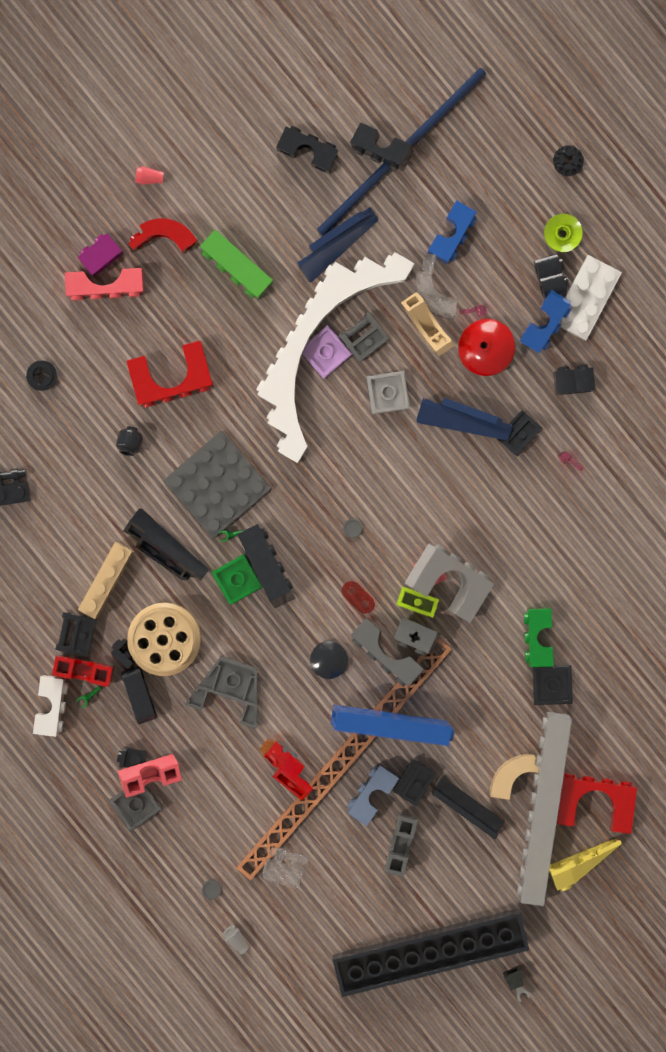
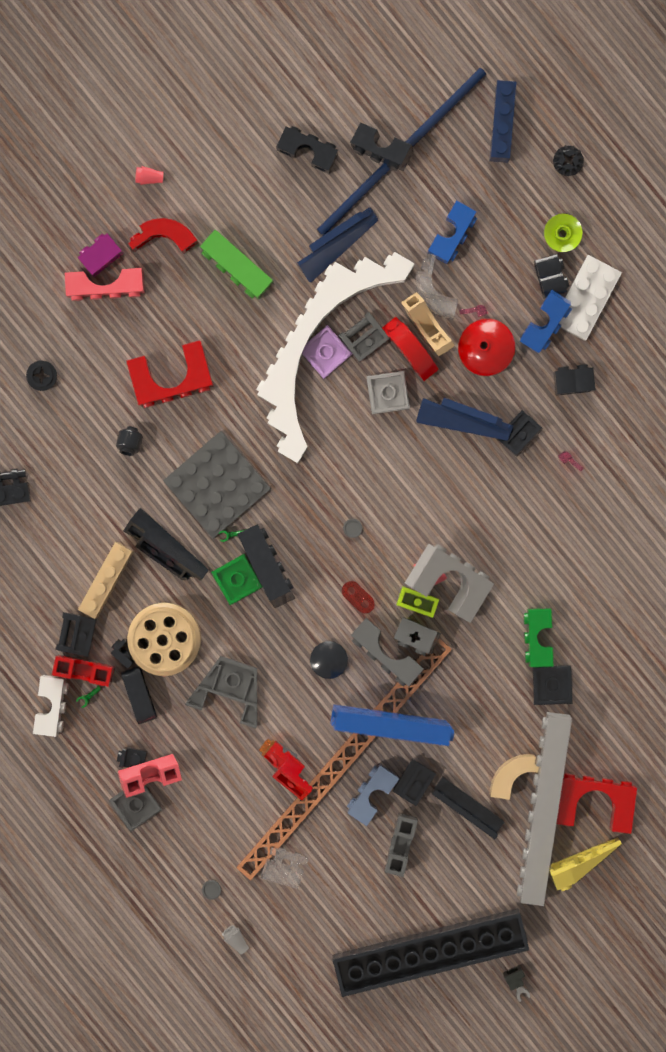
(410, 348): none -> red arch
(503, 121): none -> dark blue arch

